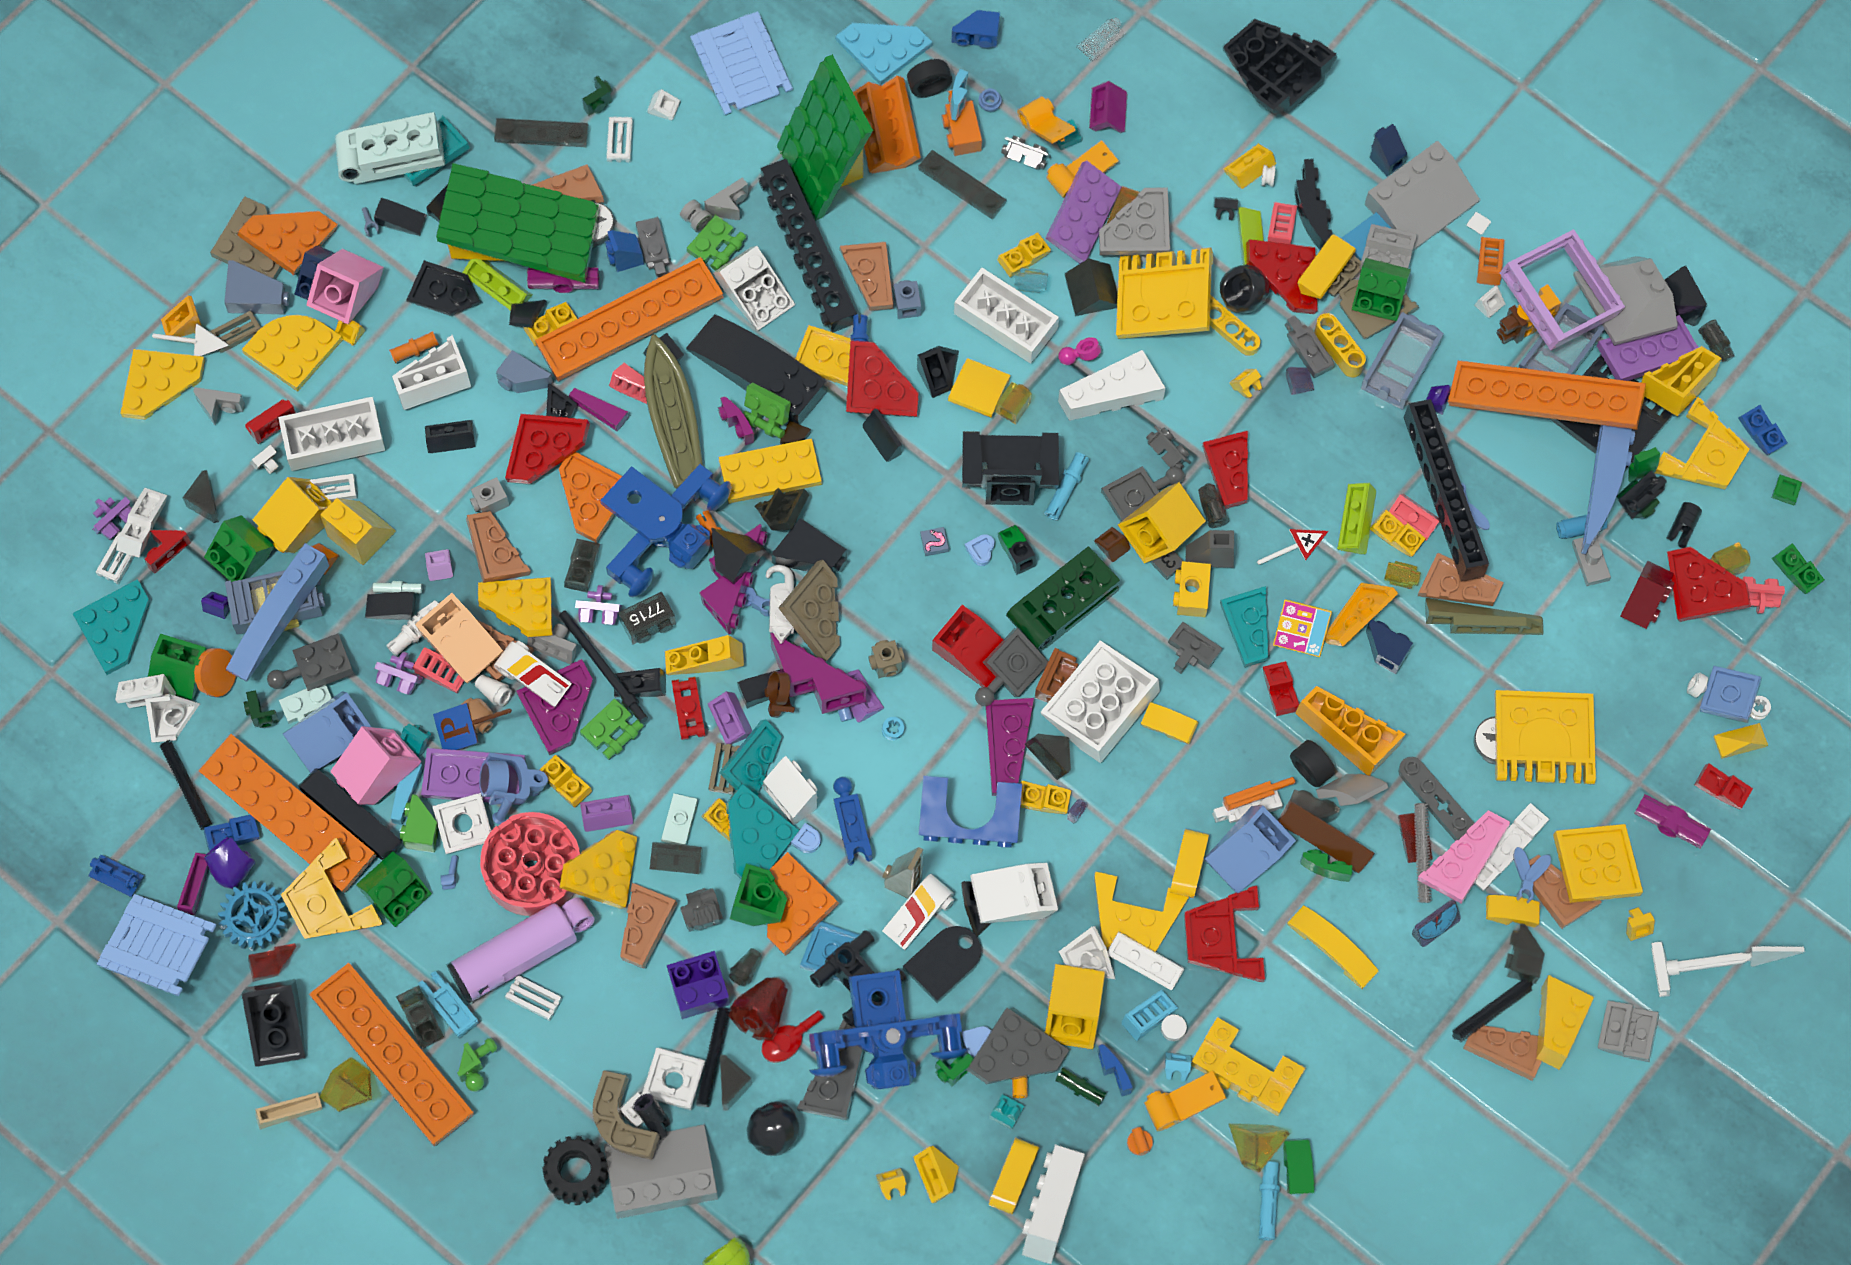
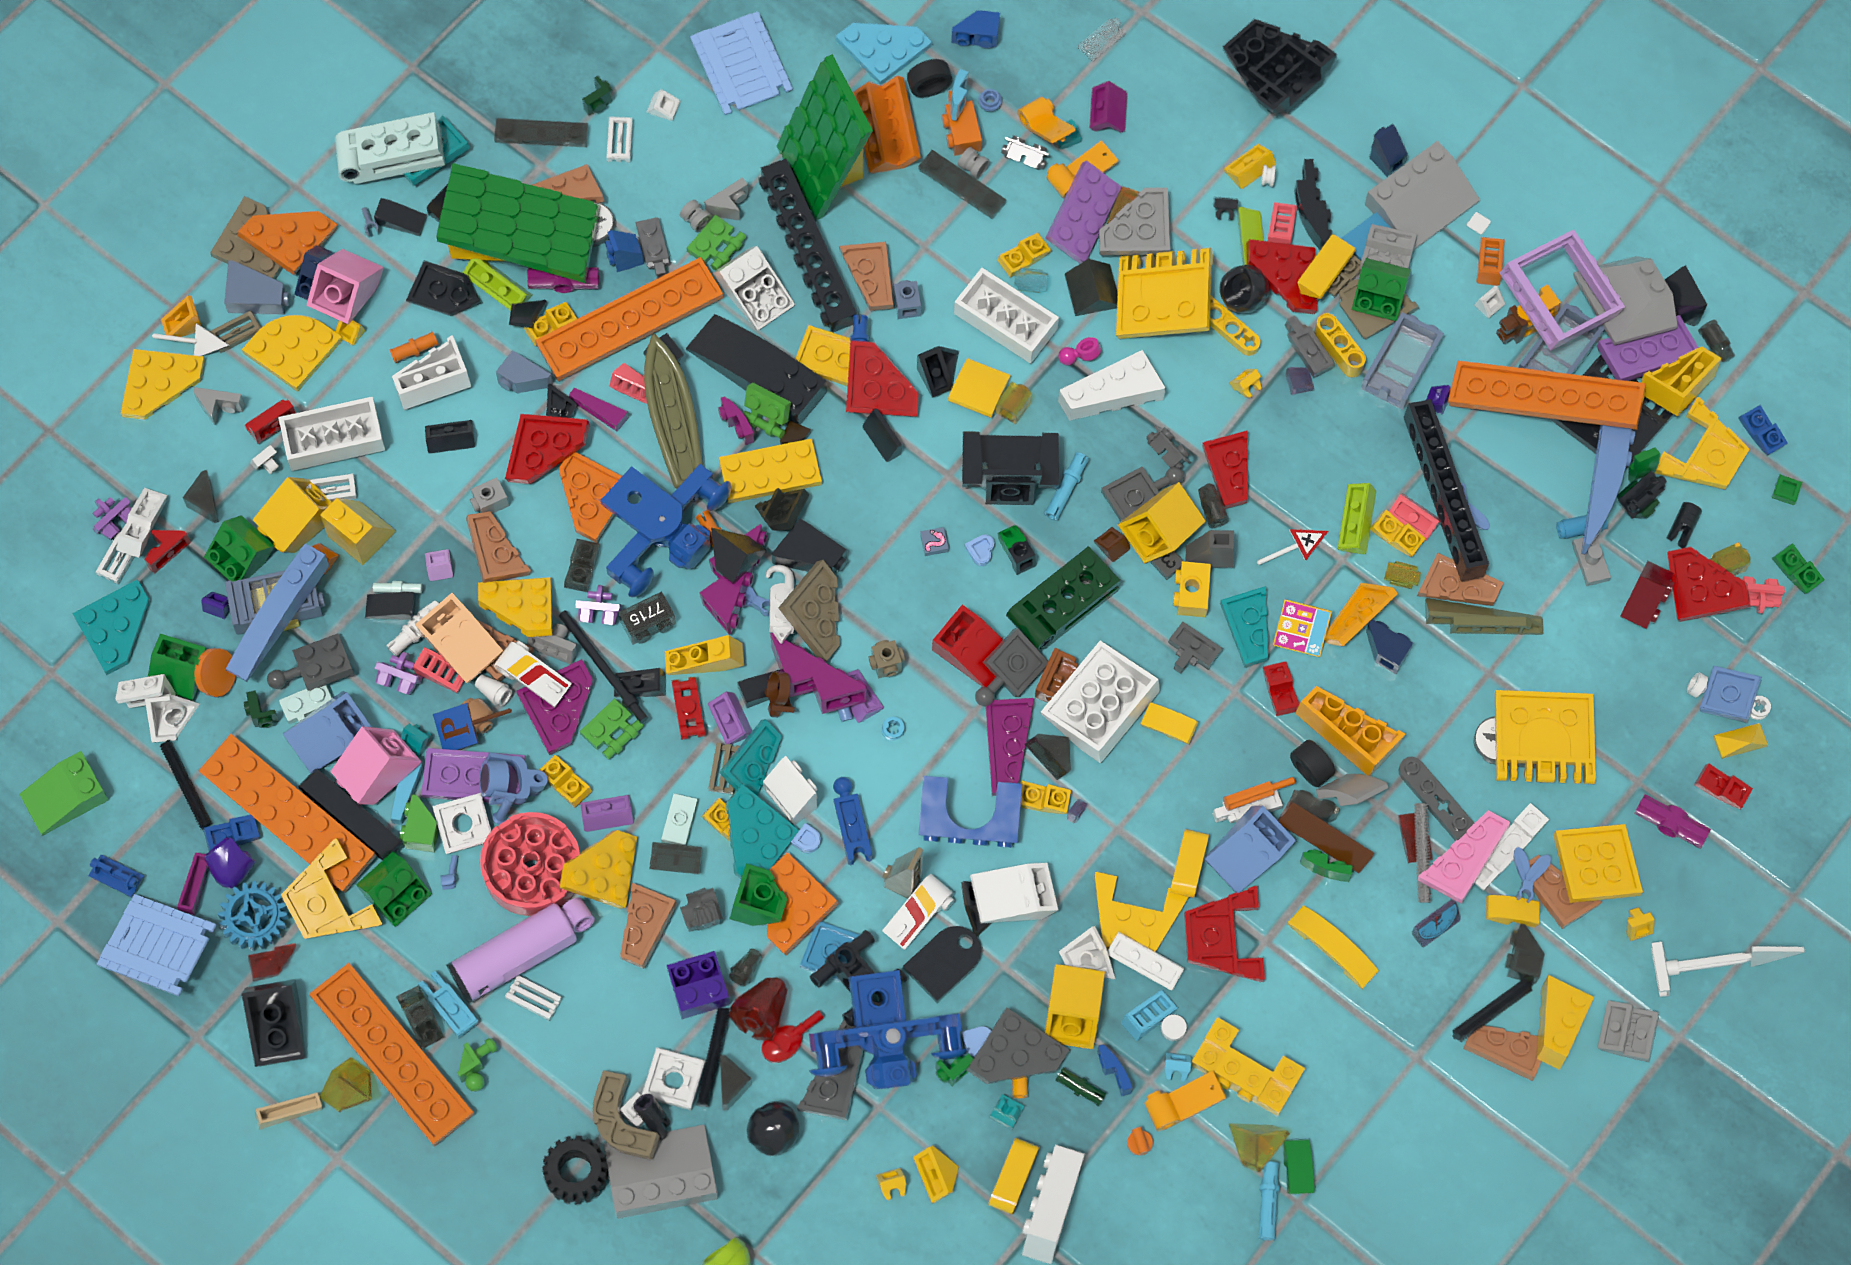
(63, 793): none -> bright green slope
(973, 162): none -> light grey wheel

